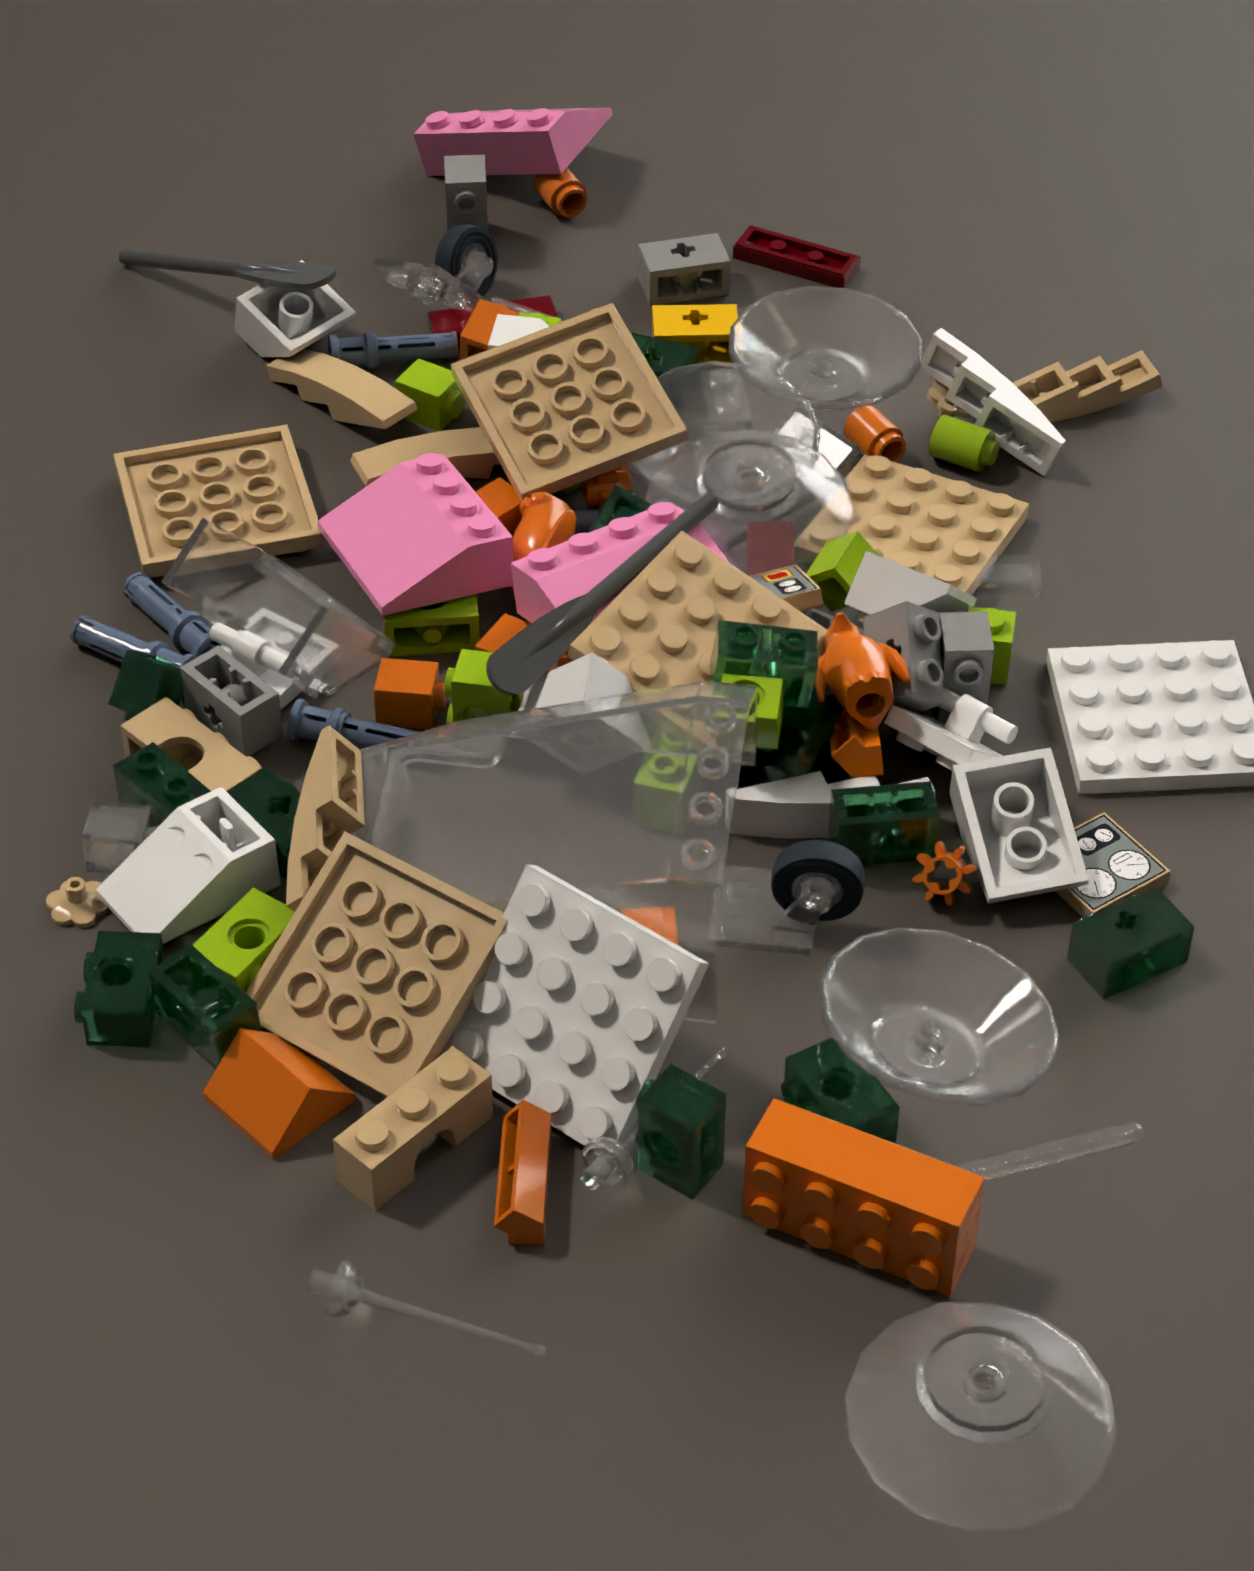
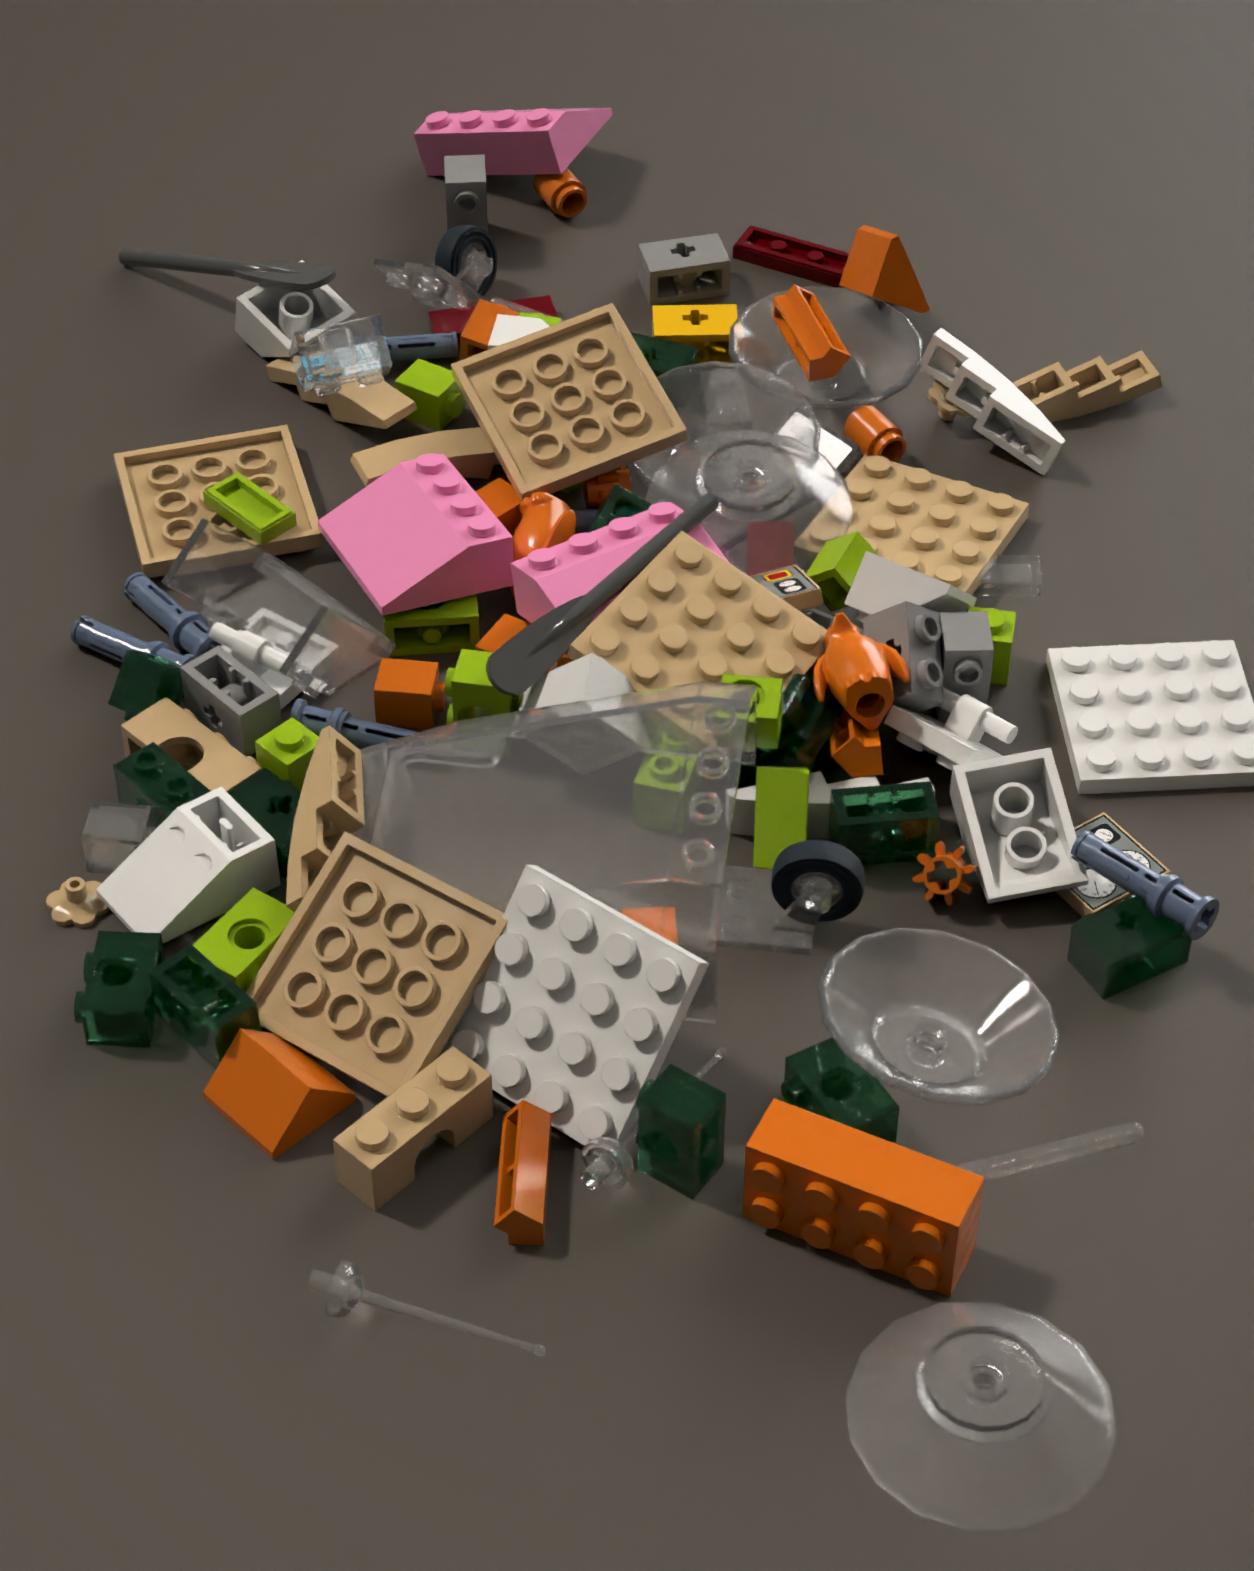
(249, 508): none -> lime tile
(287, 751): none -> lime brick
(341, 355): none -> clear slope
(768, 653): clear green brick -> none
(779, 811): none -> lime slope
(809, 334): none -> orange piece
(882, 270): none -> orange slope
(963, 443): lime brick -> none
(1163, 894): none -> sand blue pin

